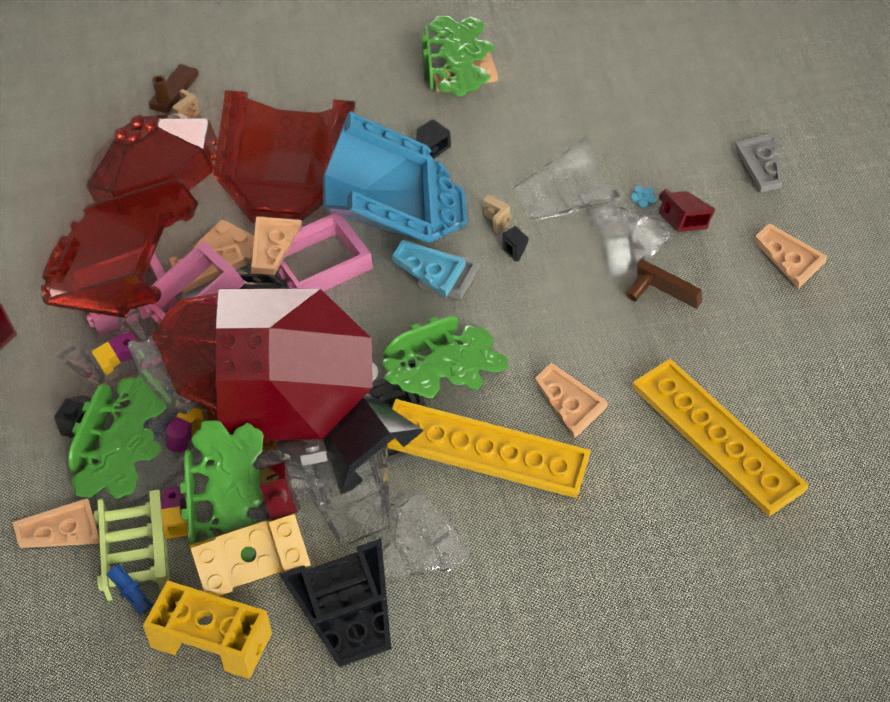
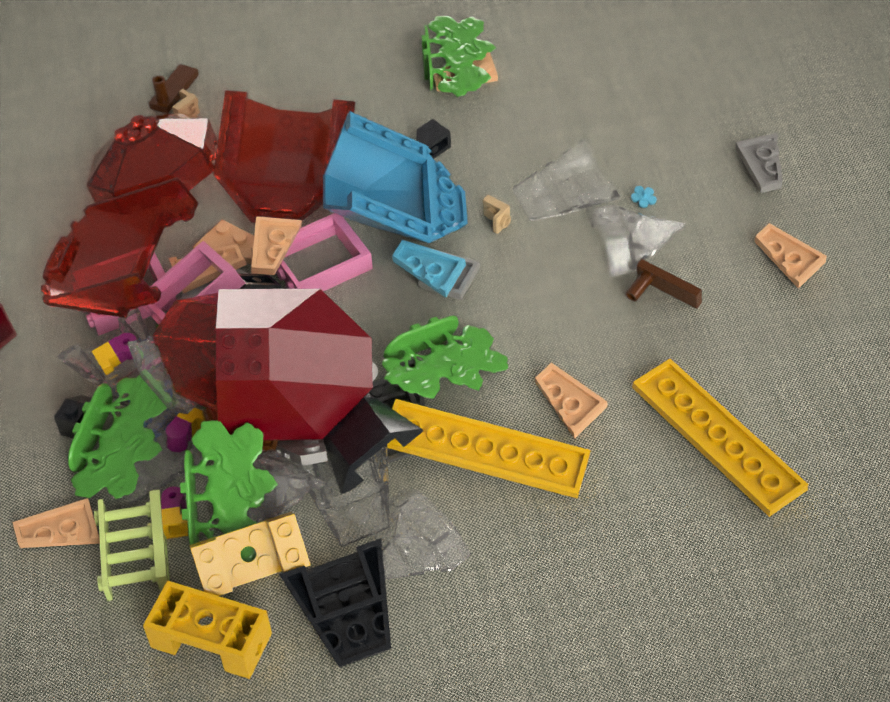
(129, 589): blue pin -> none
(279, 492): dark red torso -> none
(514, 243): black slope -> none
(685, 211): dark red torso -> none

